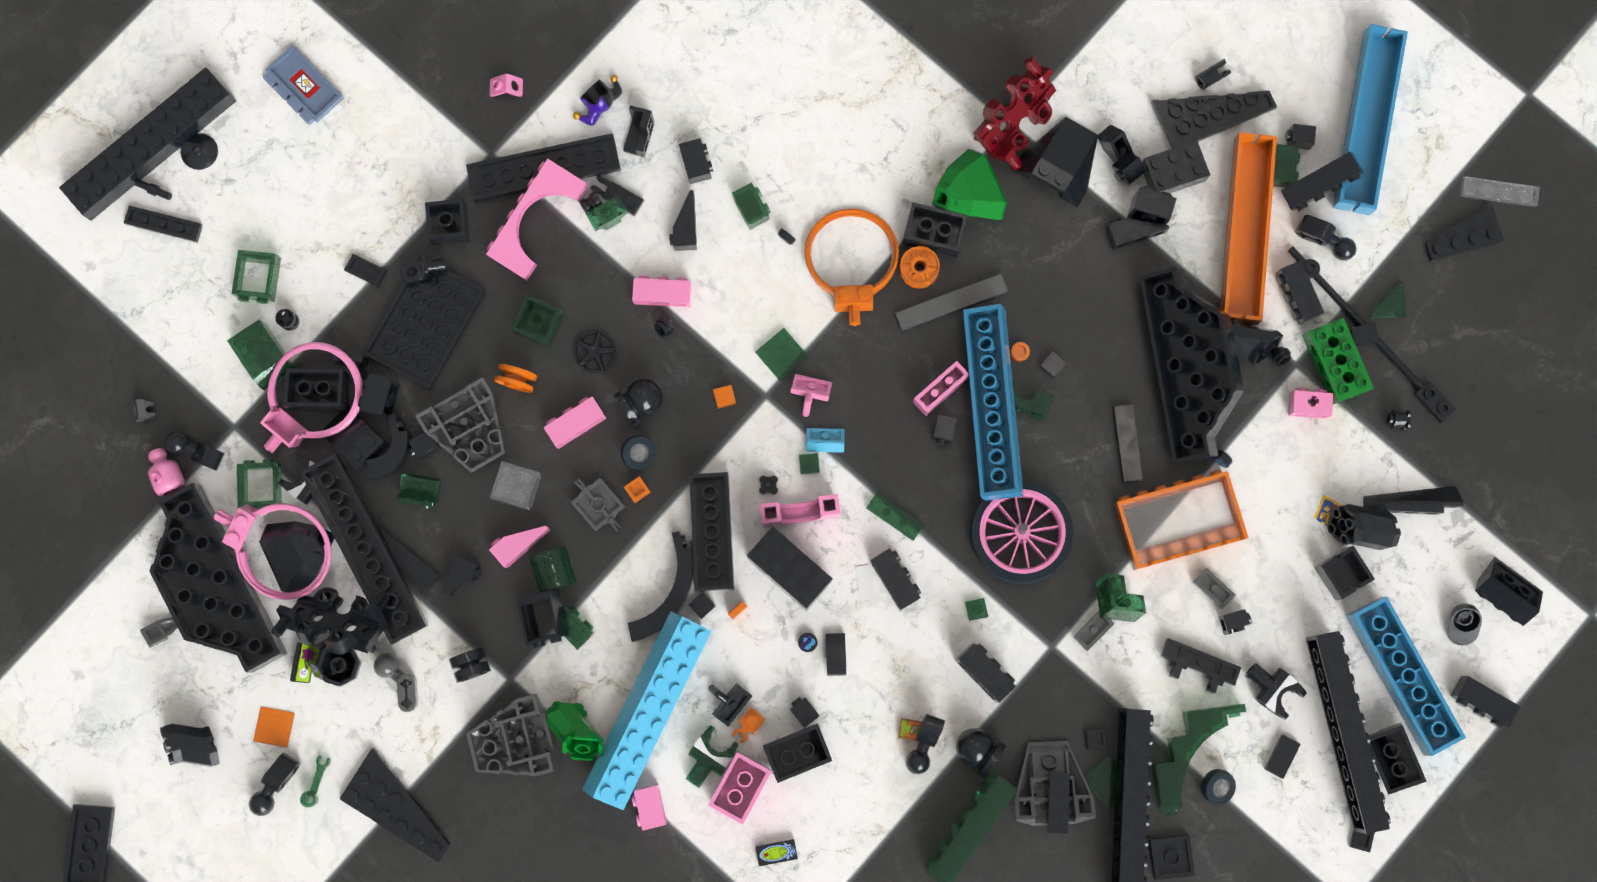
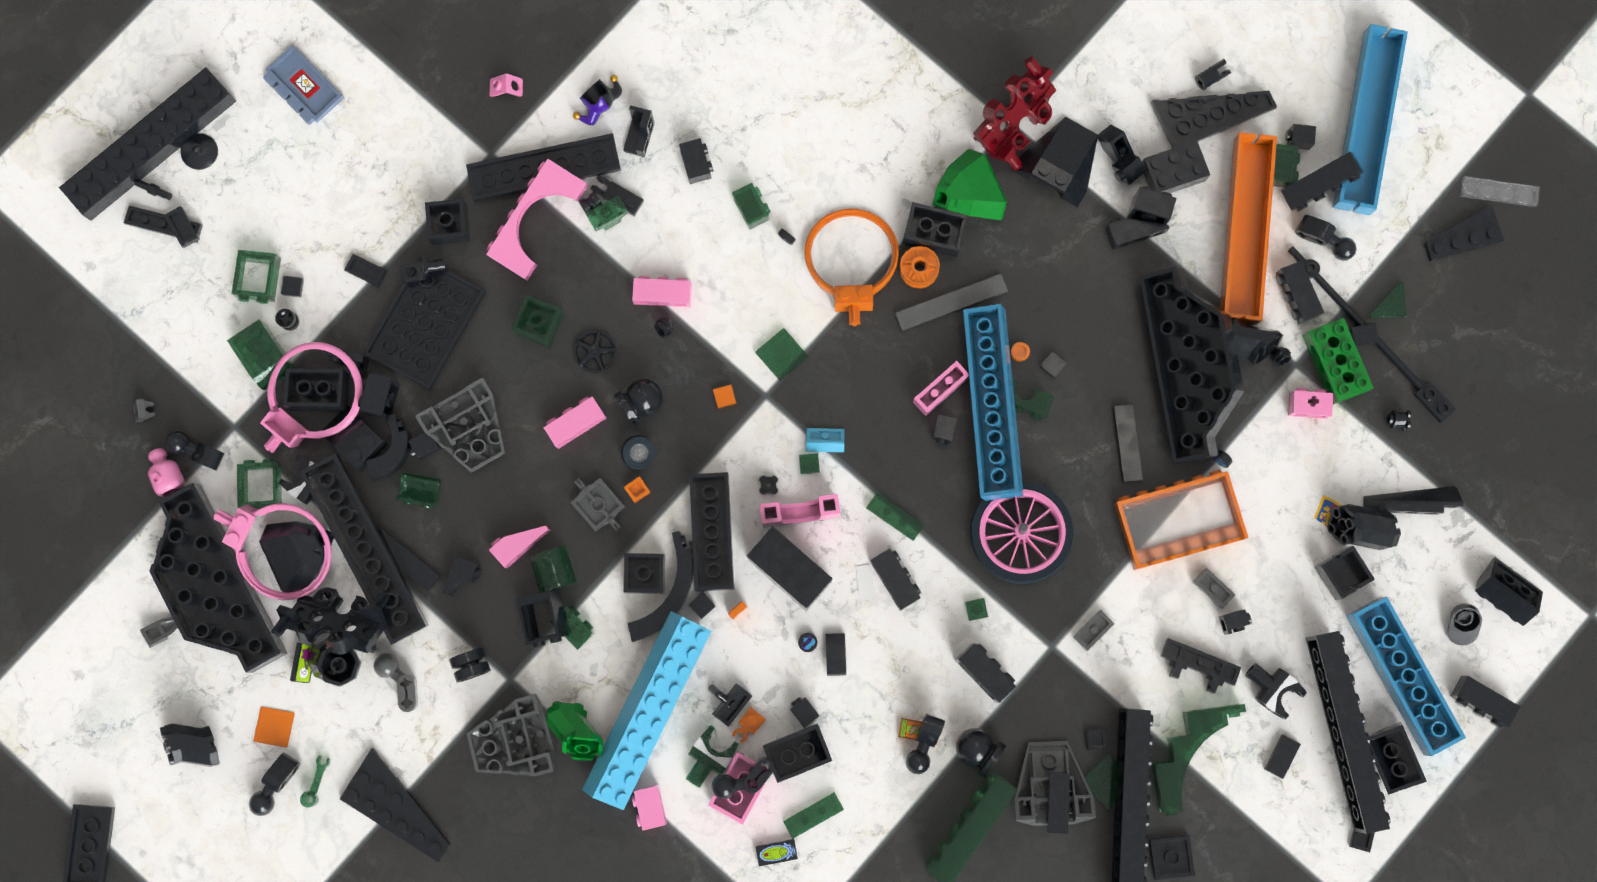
(182, 227): none -> black tile
(292, 286): none -> black tile
(515, 378): orange wheel -> none
(515, 486): clear brick -> none
(644, 573): none -> black brick
(684, 229): black slope -> none
(725, 786): none -> black beam
(811, 389): bright pink plate -> none
(813, 815): none -> clear green tile
(1115, 602): clear green brick -> none
(1218, 786): black wheel -> none

